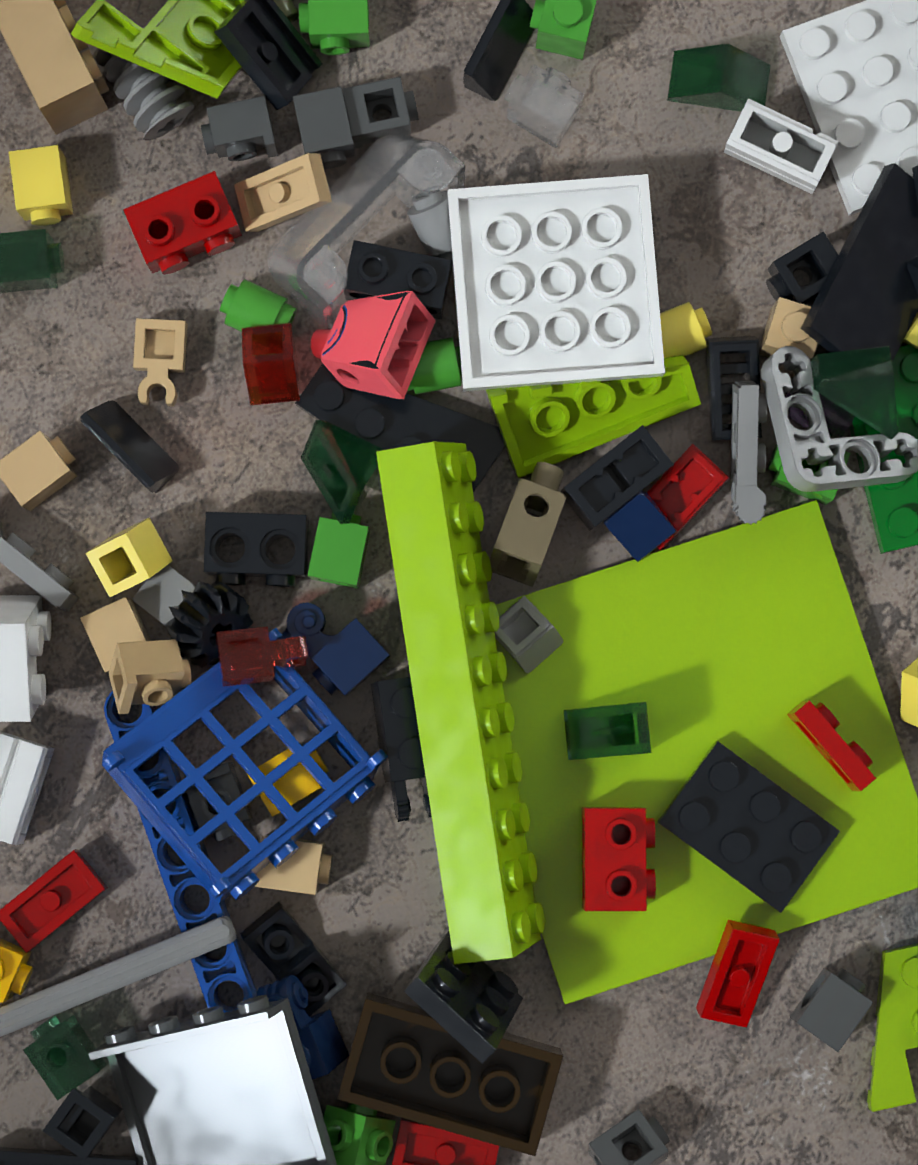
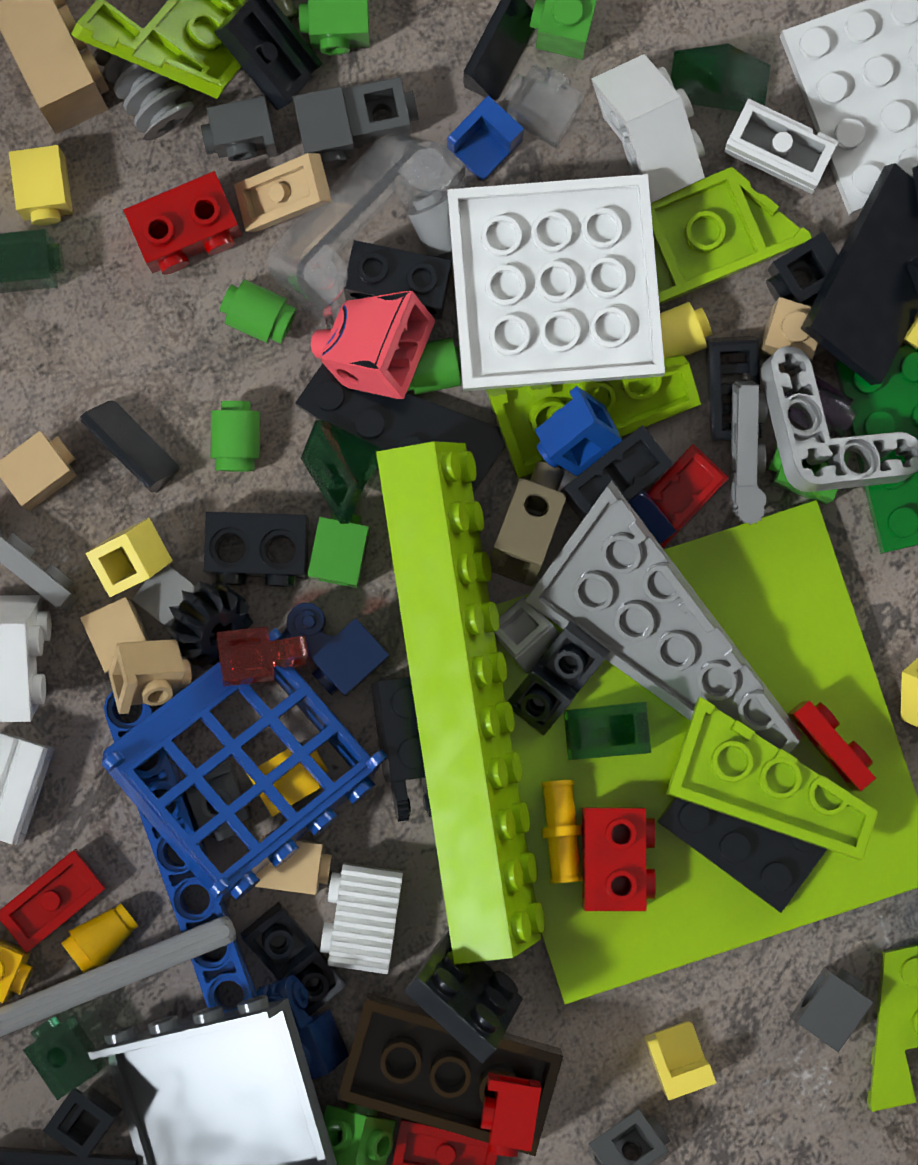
(99, 937): none -> yellow cone
(159, 351): tan plate -> none
(235, 437): none -> bright green brick
(270, 364): clear red brick -> none
(363, 917): none -> white brick
(485, 138): none -> blue panel
(511, 1114): none -> red brick
(557, 677): none -> black slope
(562, 831): none -> yellow pin
(577, 433): none -> blue brick
(651, 124): none -> white brick
(658, 630): none -> light grey wing
(679, 1060): none -> light yellow panel
(716, 232): none -> lime wing
(737, 973): red plate -> none
(753, 780): none -> lime wing
(860, 384): clear green slope -> none

